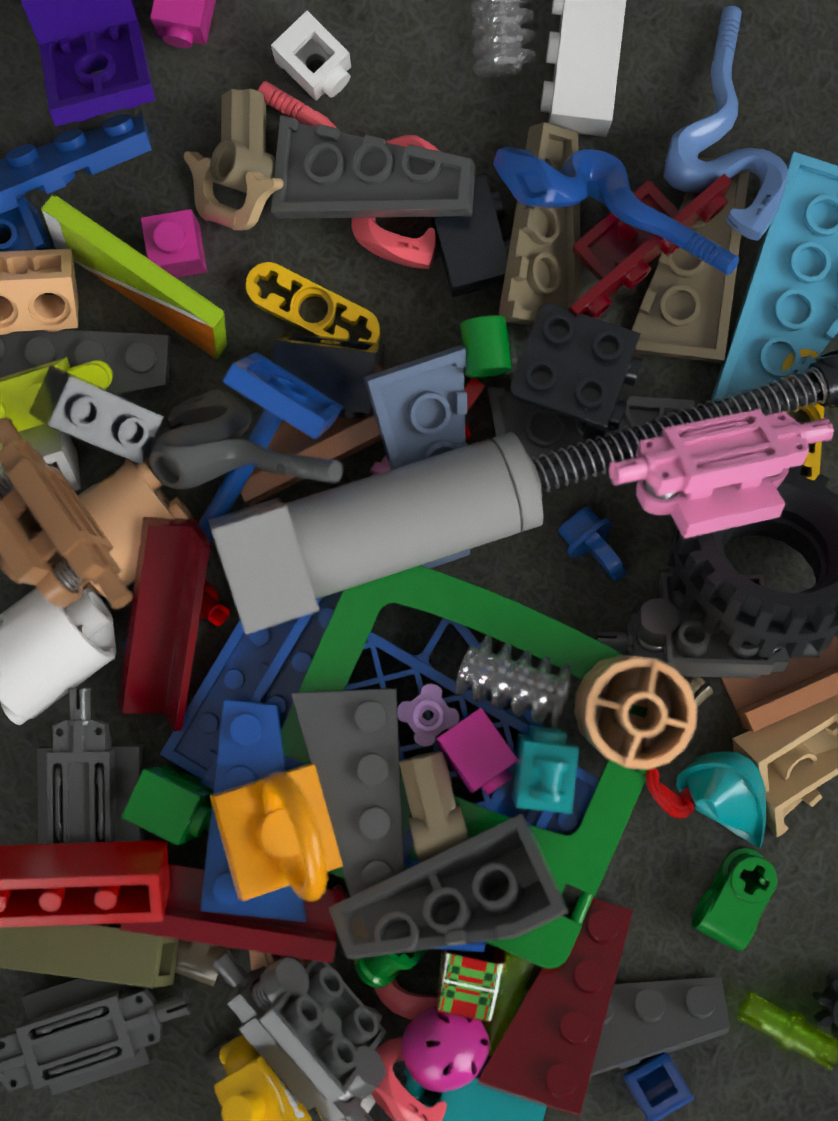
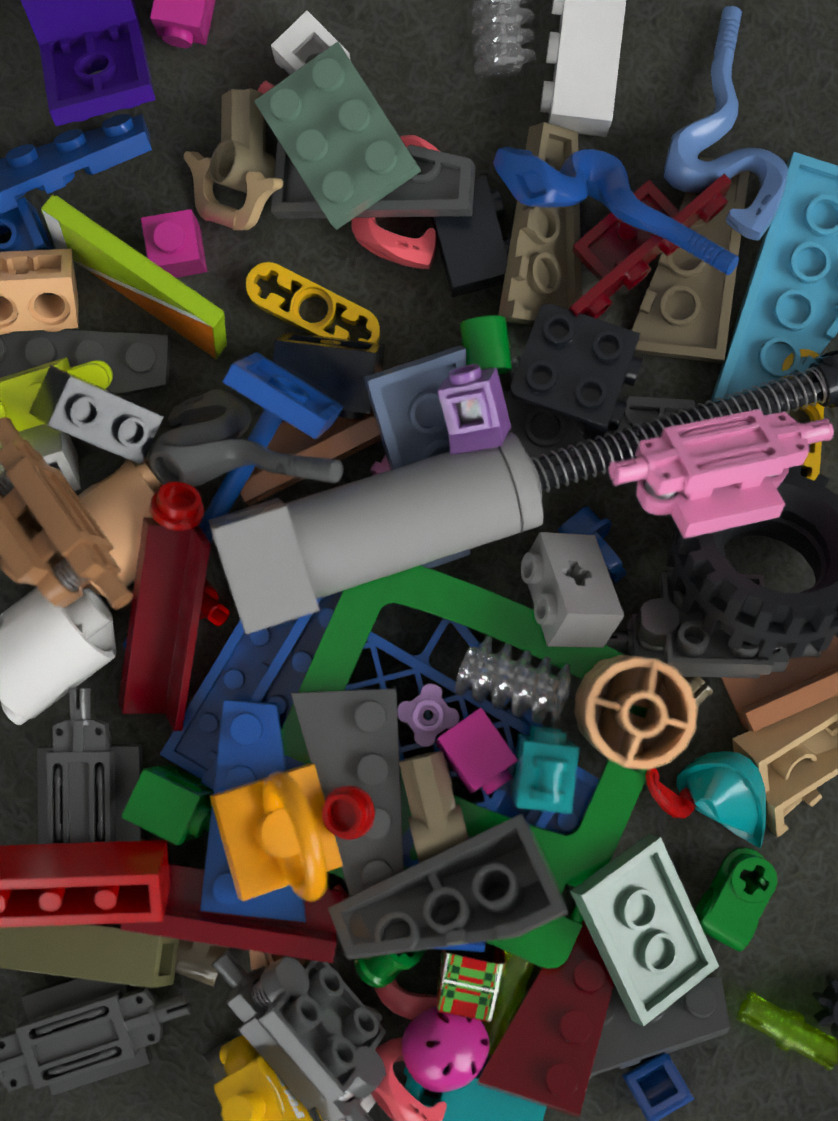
(177, 506): none -> red plate
(337, 136): none -> sand green plate
(348, 812): none -> red plate
(474, 409): none -> medium lavender window
(571, 590): none -> light grey brick
(645, 929): none -> plate

